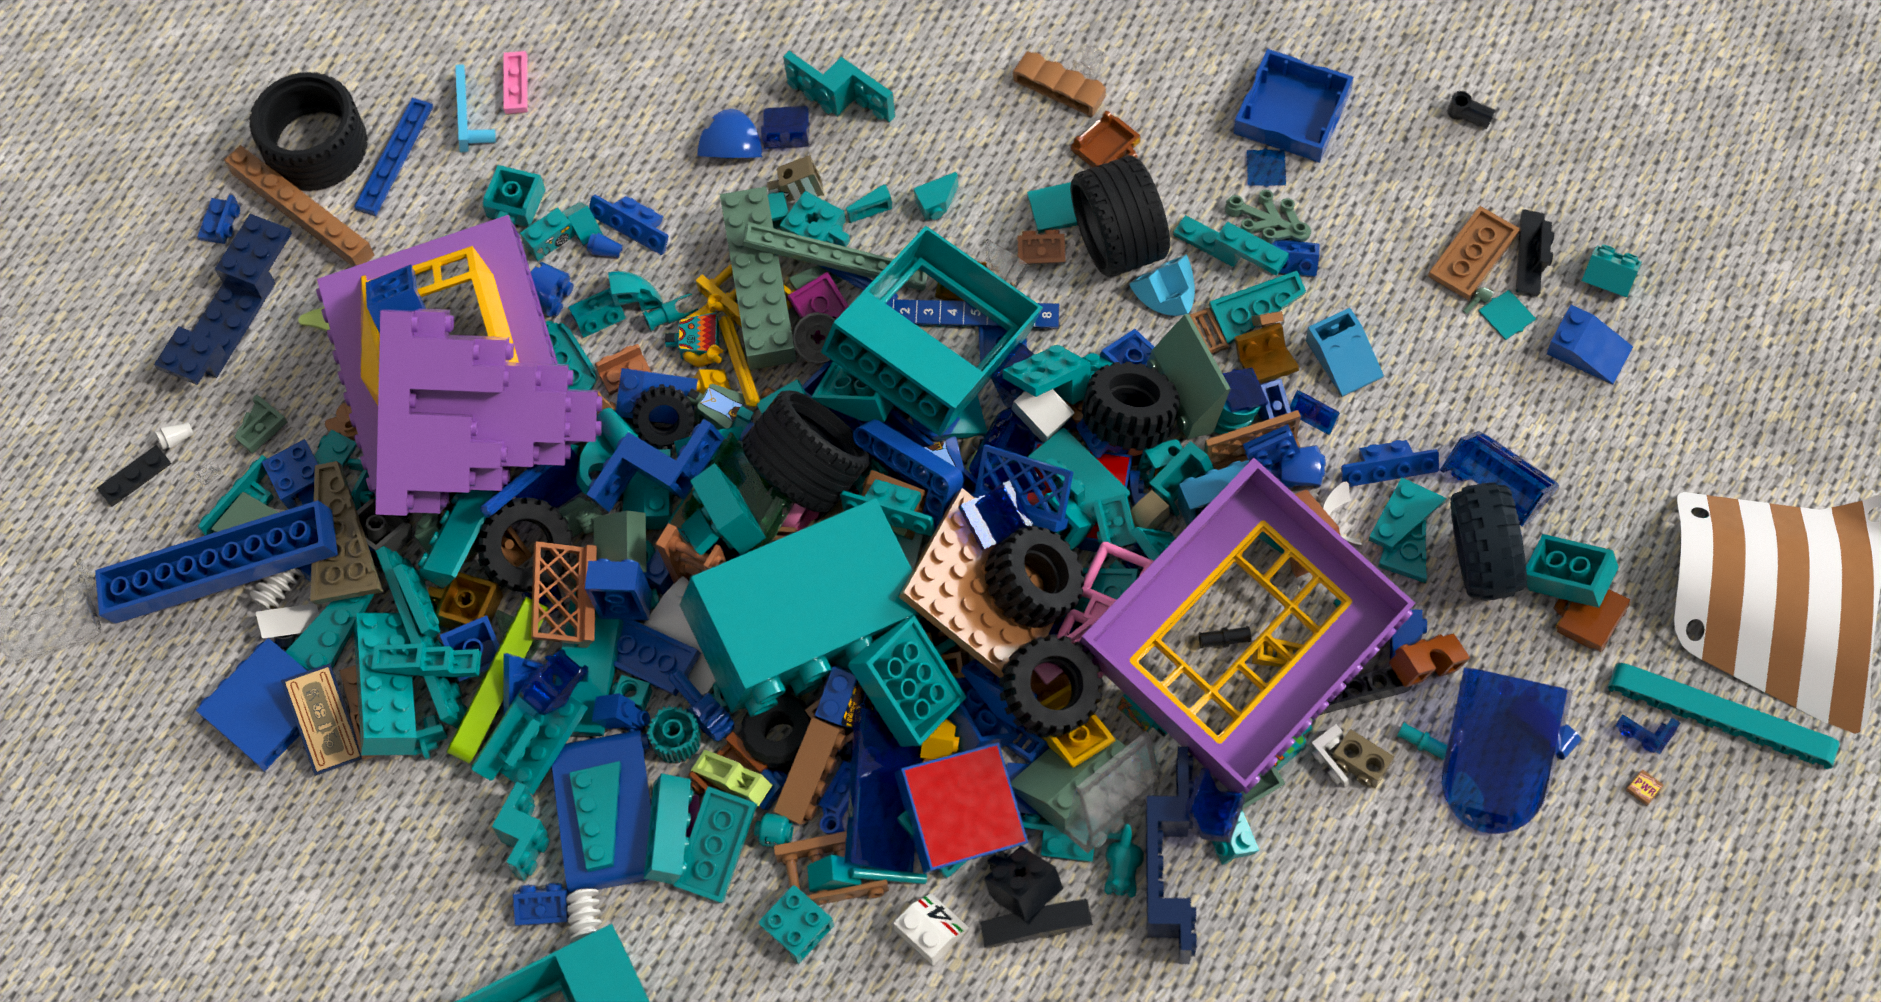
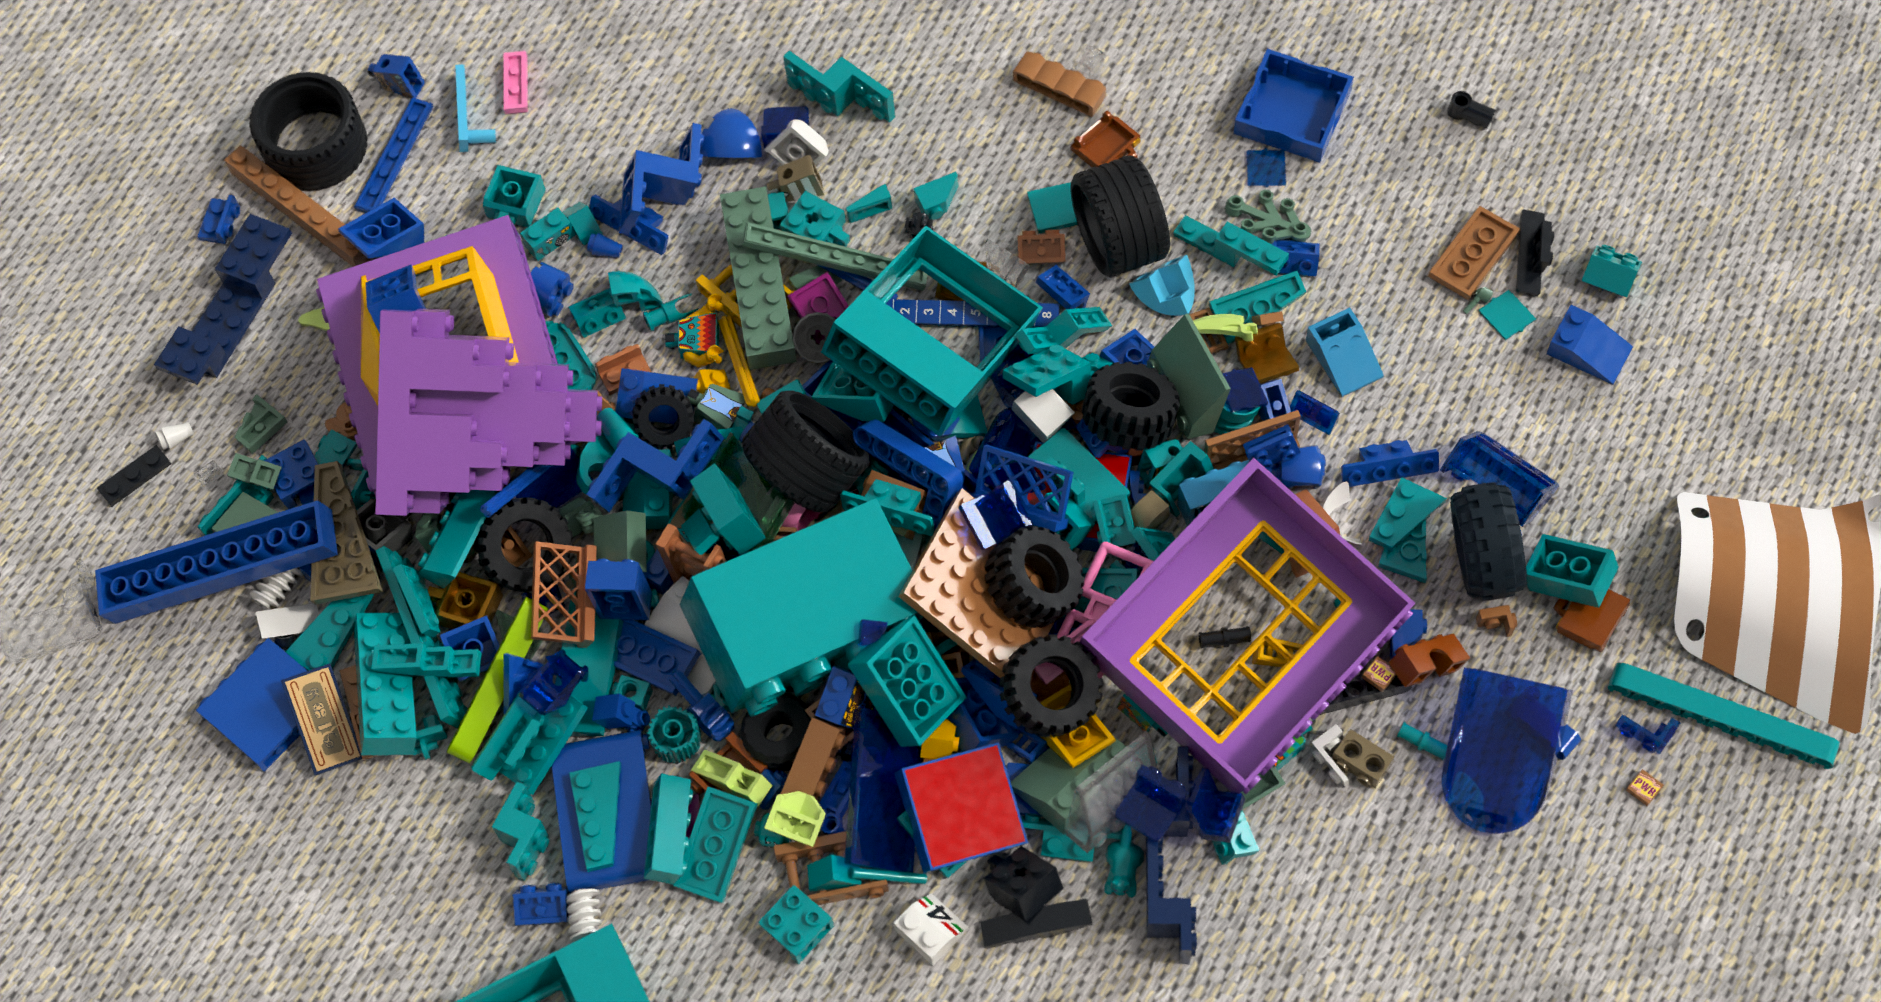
(254, 471): none -> sand green slope
(384, 230): none -> blue slope
(395, 72): none -> blue torso
(661, 178): none -> blue bracket
(796, 817): none -> yellowish green slope
(797, 142): none -> white slope
(870, 631): none -> clear blue tile
(917, 223): none -> black gear
(1063, 288): none -> blue bracket
(1063, 329): none -> teal bracket
(1152, 803): none -> clear blue bracket
(1227, 325): none -> yellowish green piece
(1379, 674): none -> tile
(1494, 616): none -> medium nougat bracket

